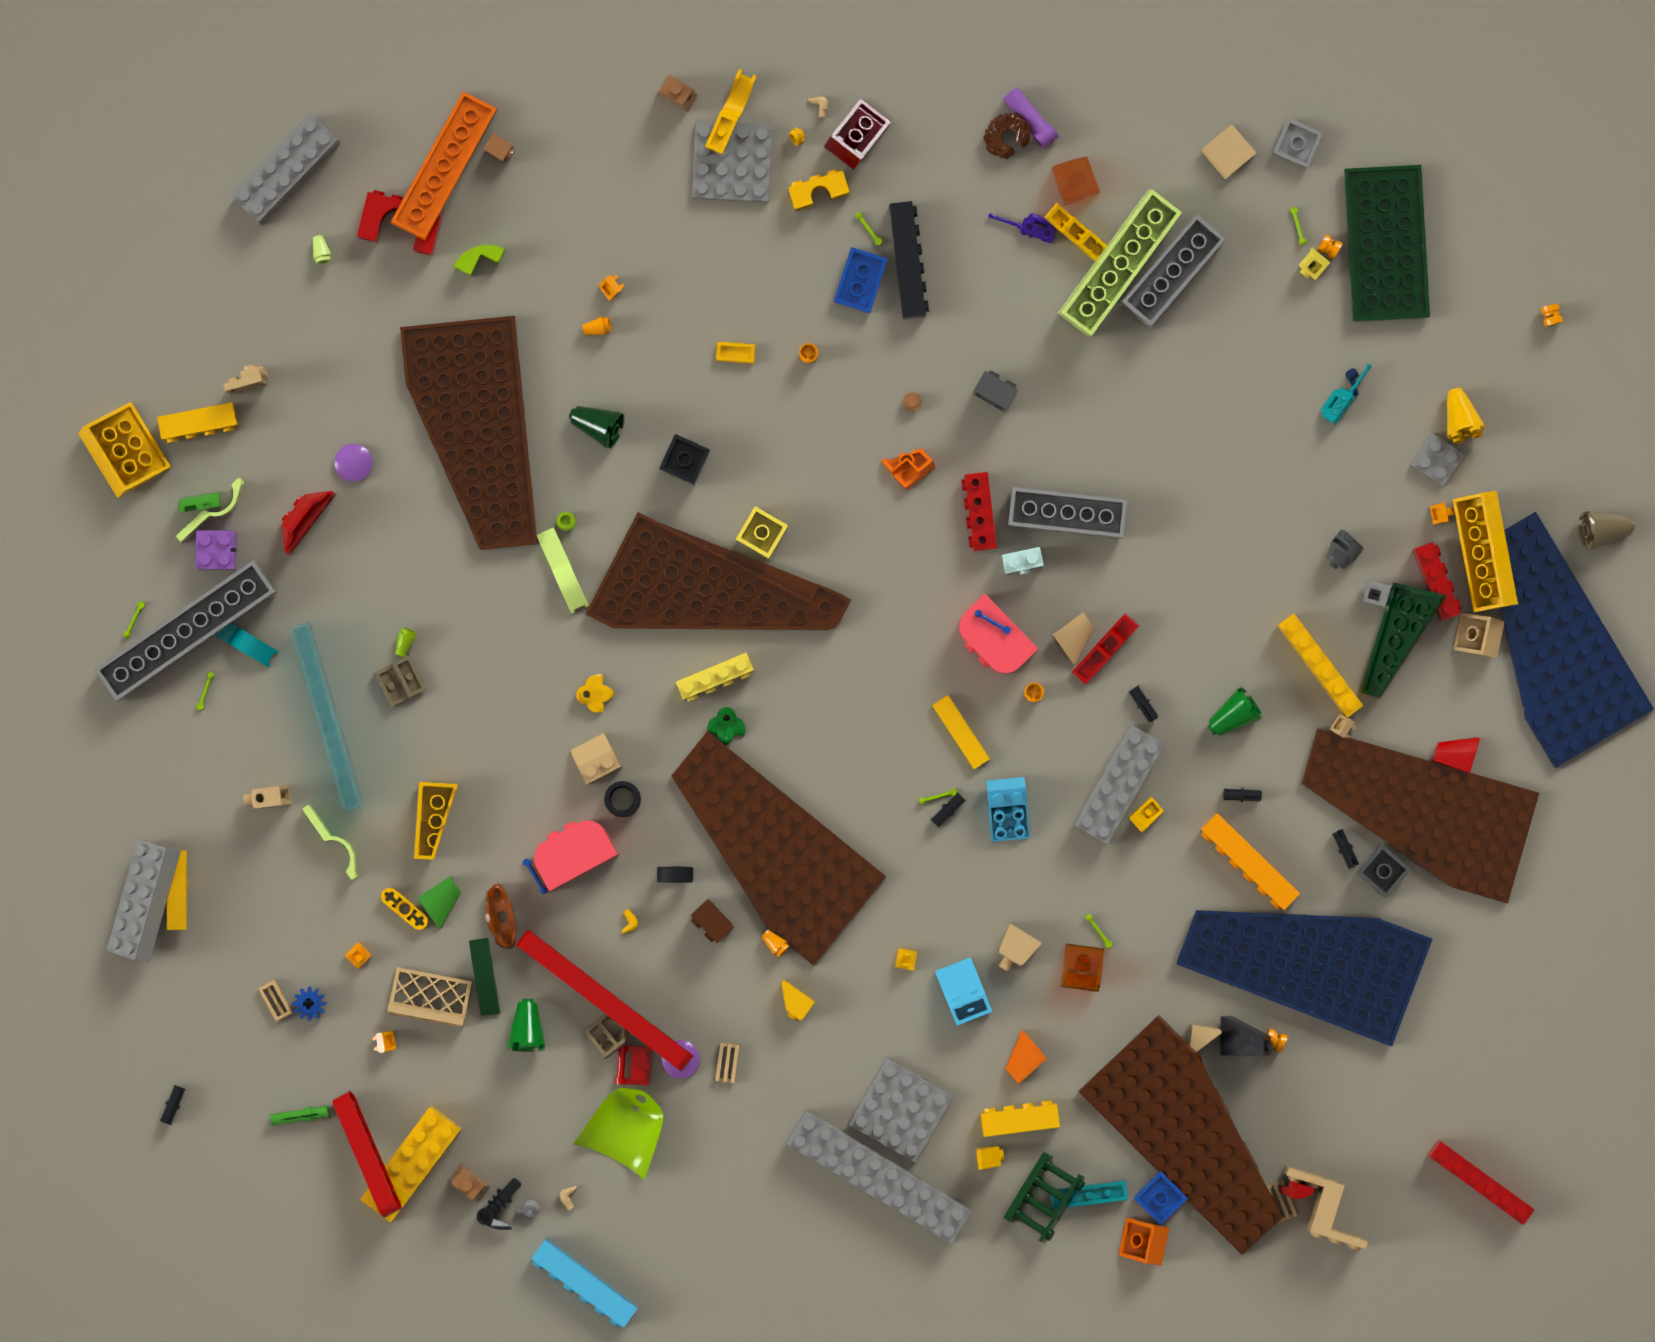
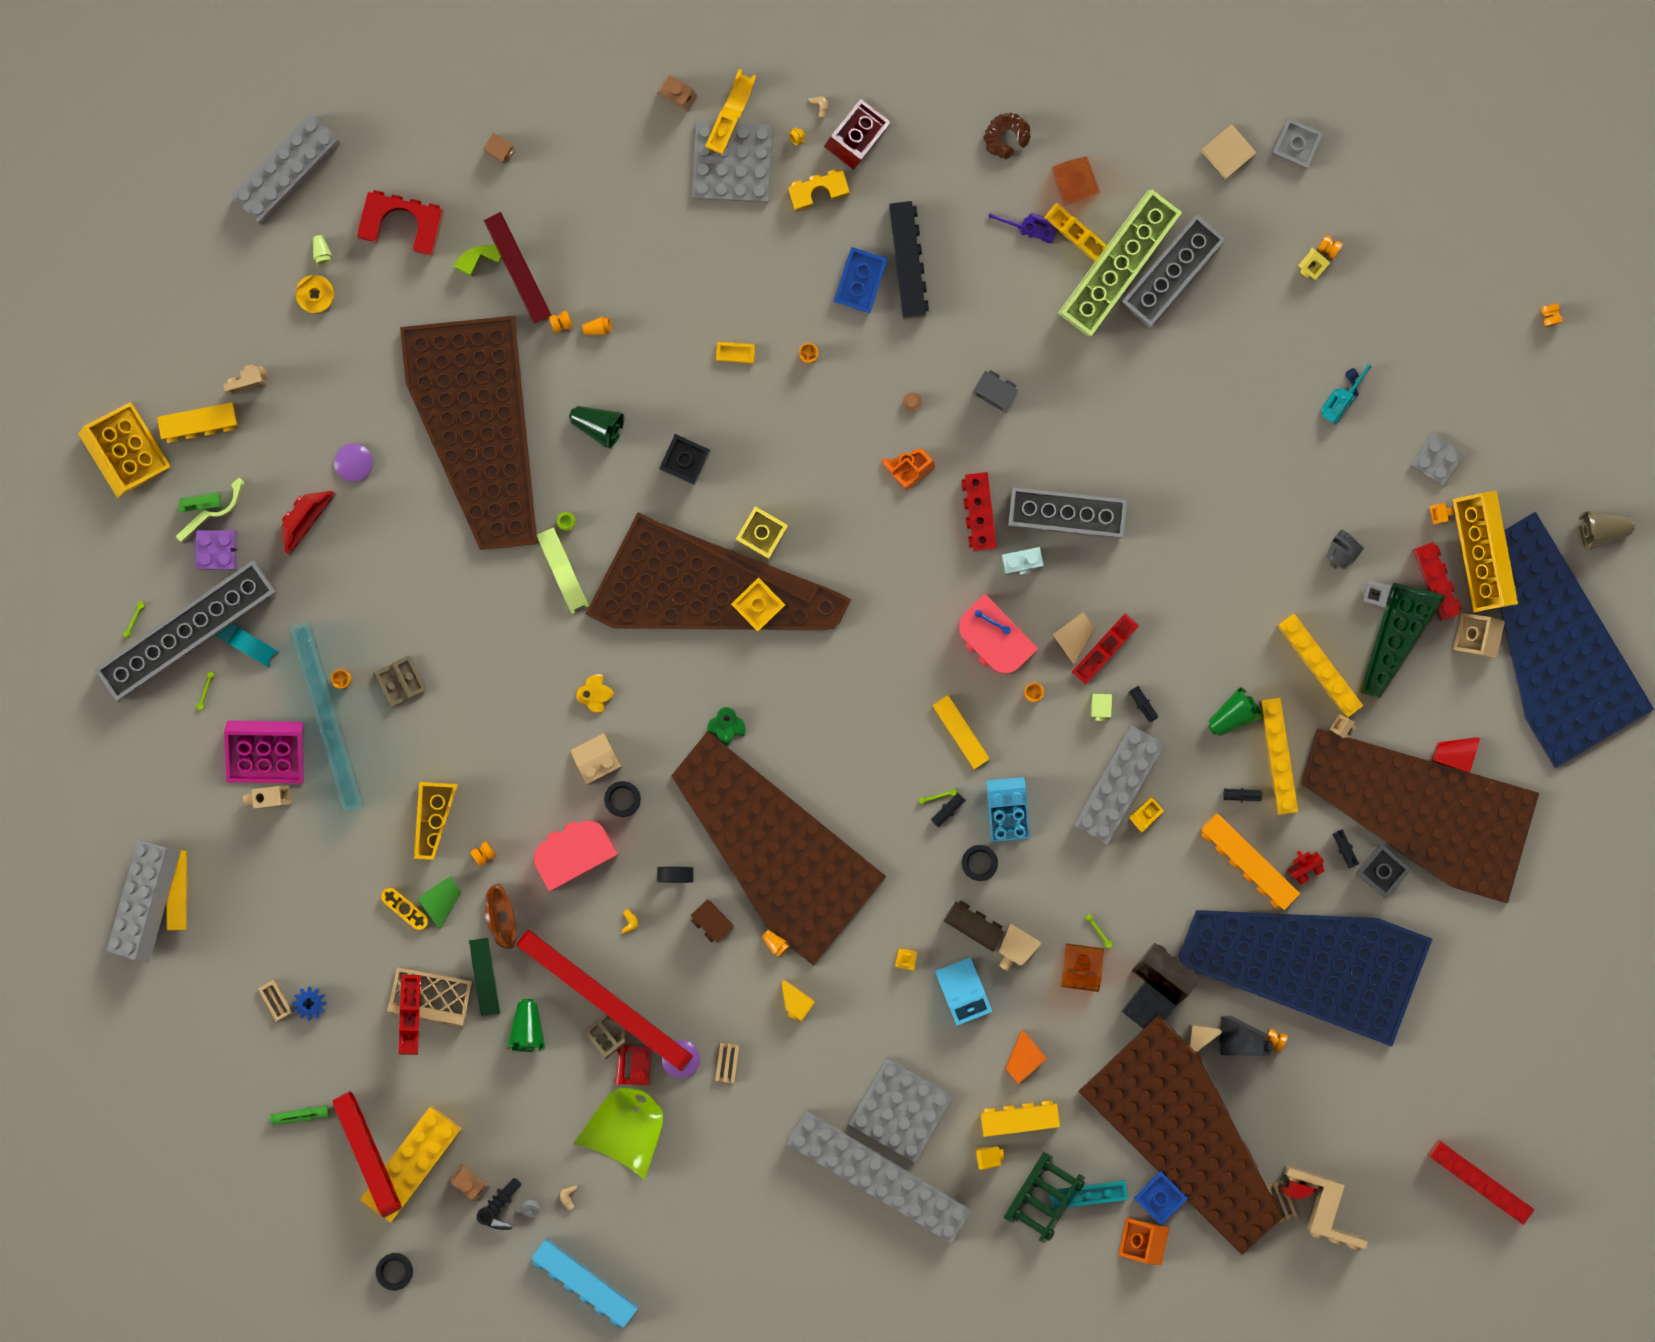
(172, 1105): black pin -> none
(264, 752): none -> dark pink slope
(325, 298): none -> yellow plate
(326, 835): yellowish green piece -> none
(338, 678): none -> light orange wheel
(358, 955): light orange tile -> none
(380, 1276): none -> black tyre
(385, 1041): light orange tile -> none
(404, 641): lime cone -> none
(409, 1014): none -> red slope
(443, 166): orange plate -> none
(487, 852): none -> light orange wheel
(517, 267): none -> dark red tile
(527, 862): blue hinge -> none
(565, 321): none -> light orange wheel
(610, 287): light orange tile -> none
(714, 676): light yellow brick -> none
(758, 604): none -> yellow plate
(878, 241): lime hinge -> none
(974, 925): none -> dark brown slope
(979, 848): none -> black tyre
(1039, 128): medium lavender piece -> none
(1101, 706): none -> yellowish green brick
(1147, 1005): none -> black brick
(1166, 974): none -> dark brown slope
(1278, 756): none -> yellow brick
(1302, 241): lime hinge -> none
(1305, 863): none -> red hips
(1387, 243): dark green plate -> none
(1462, 417): yellow cone -> none

